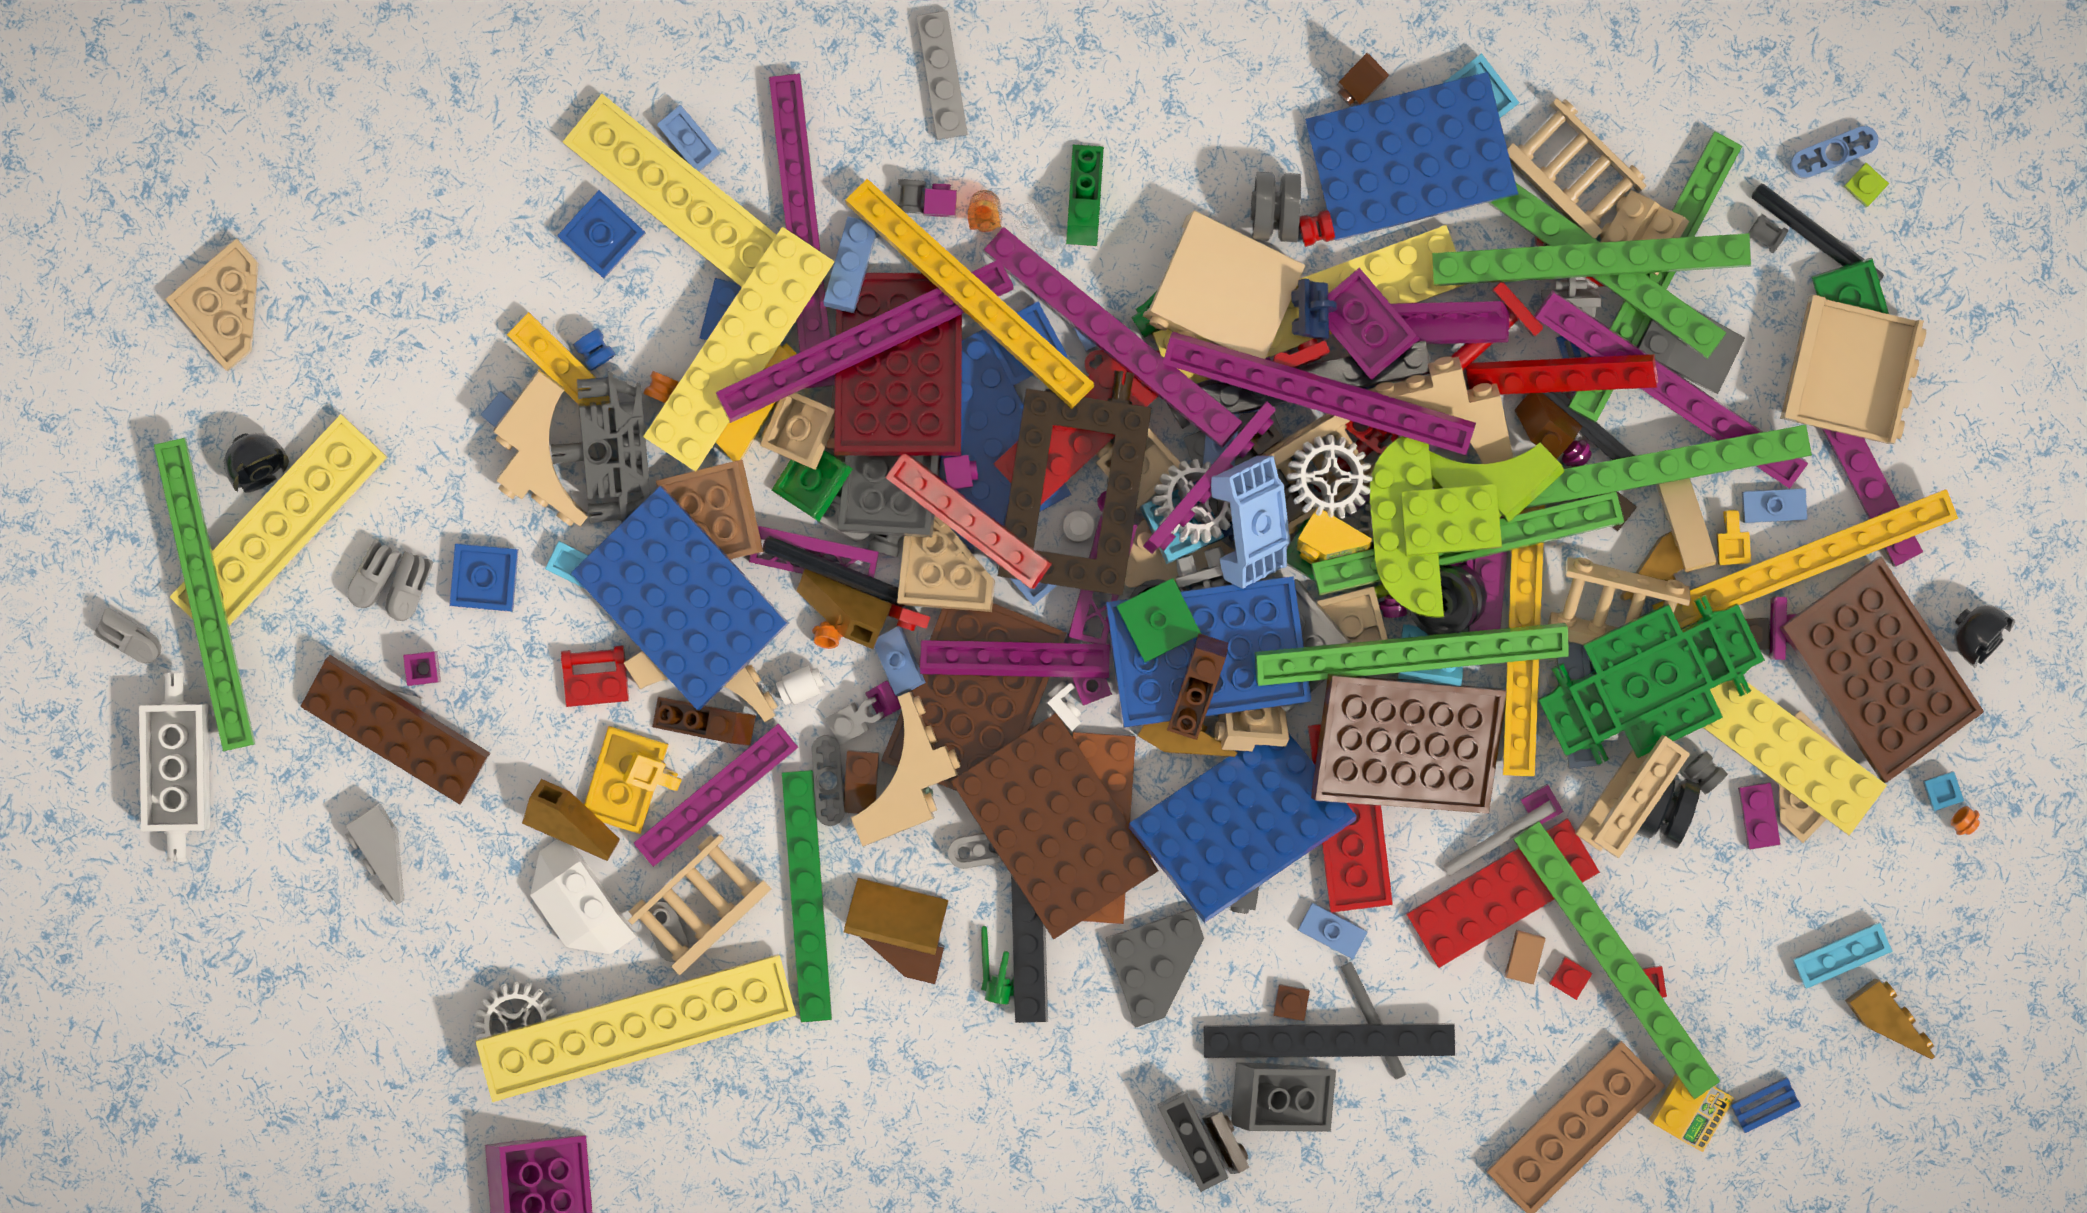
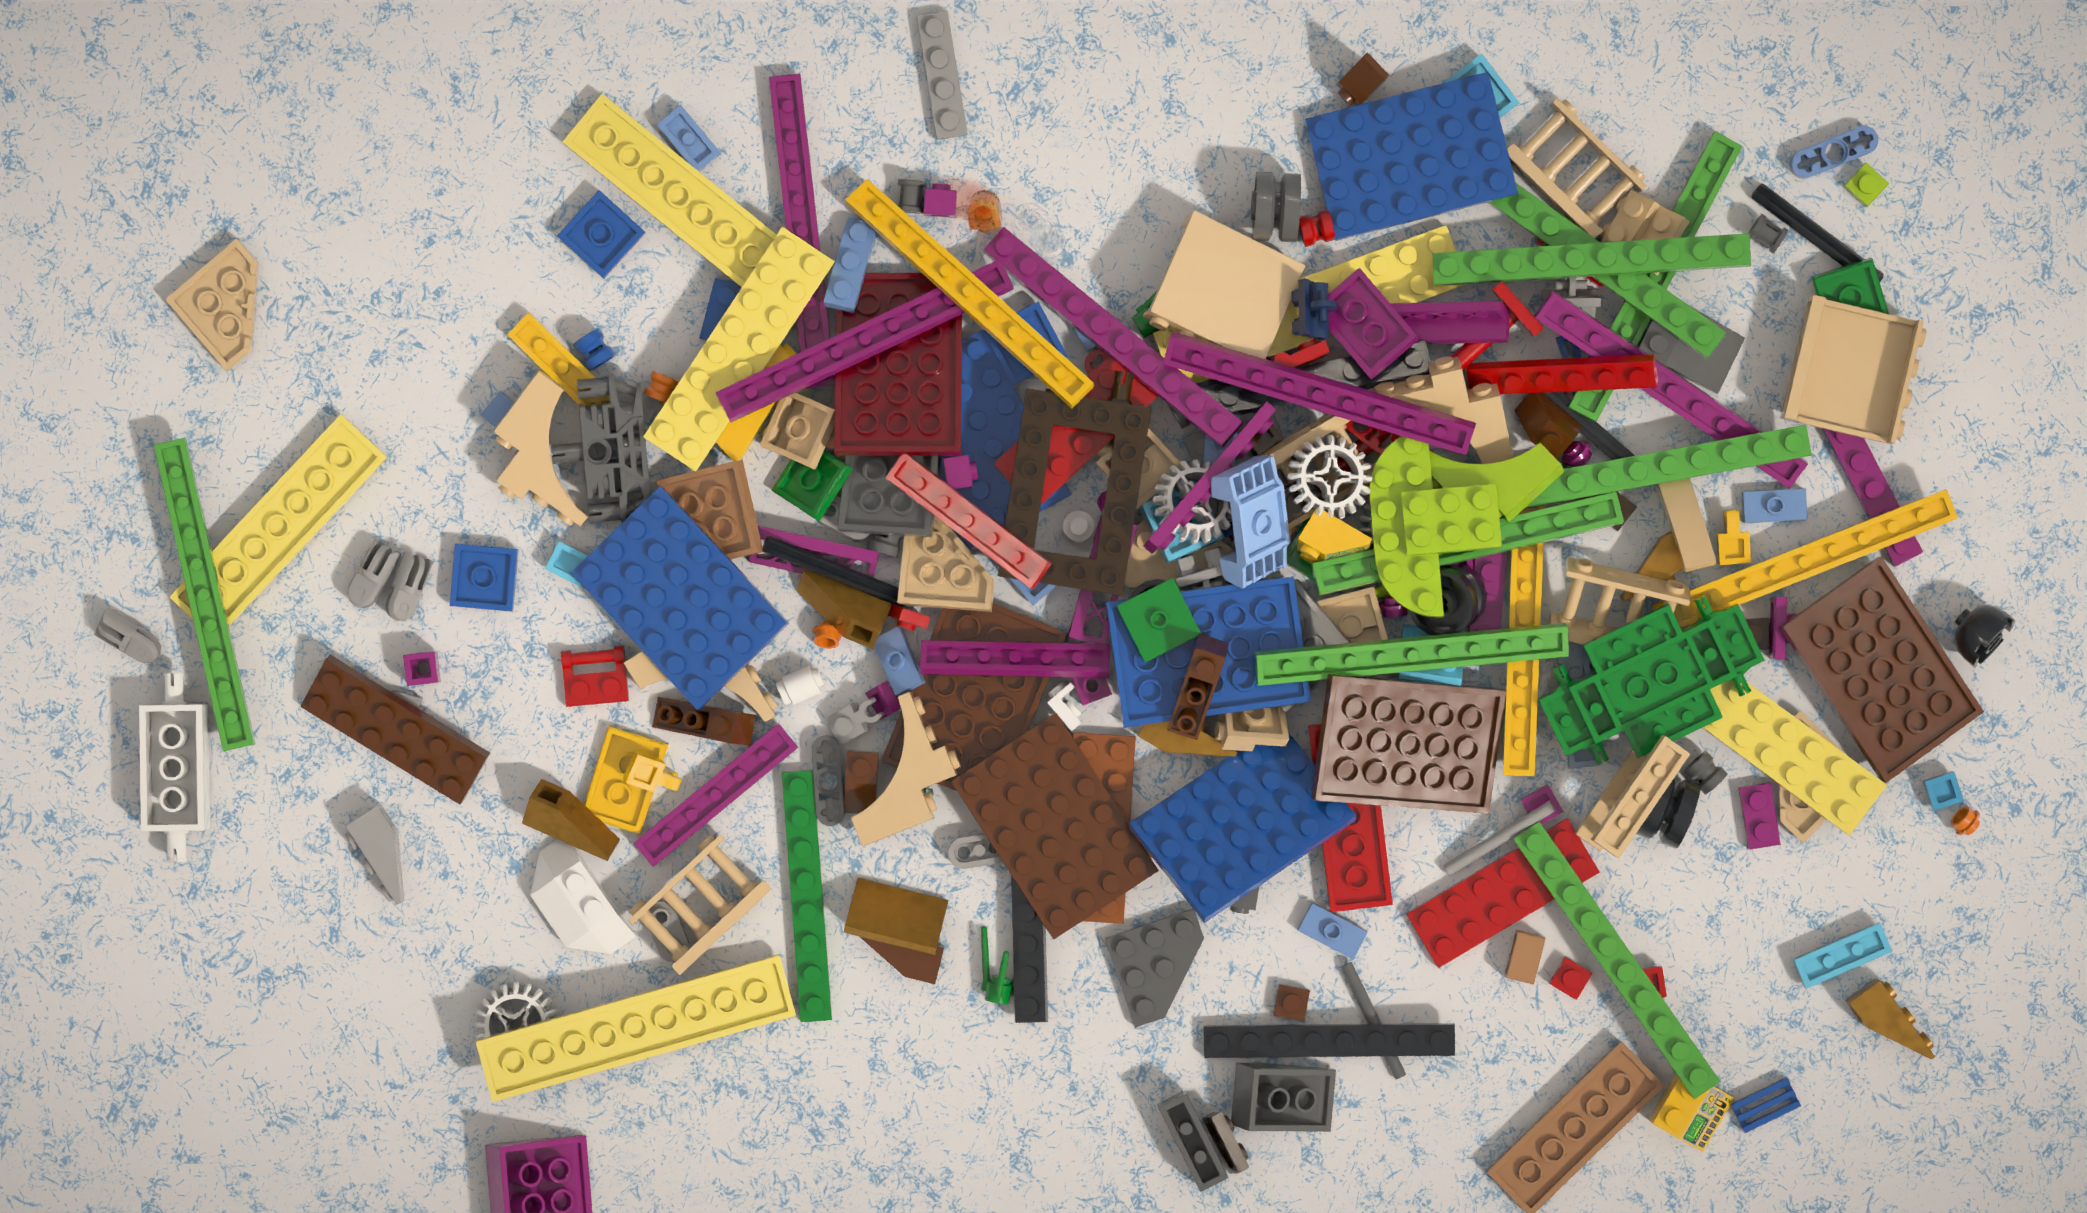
(253, 461): black cylinder -> none
(1085, 195): green slope -> none

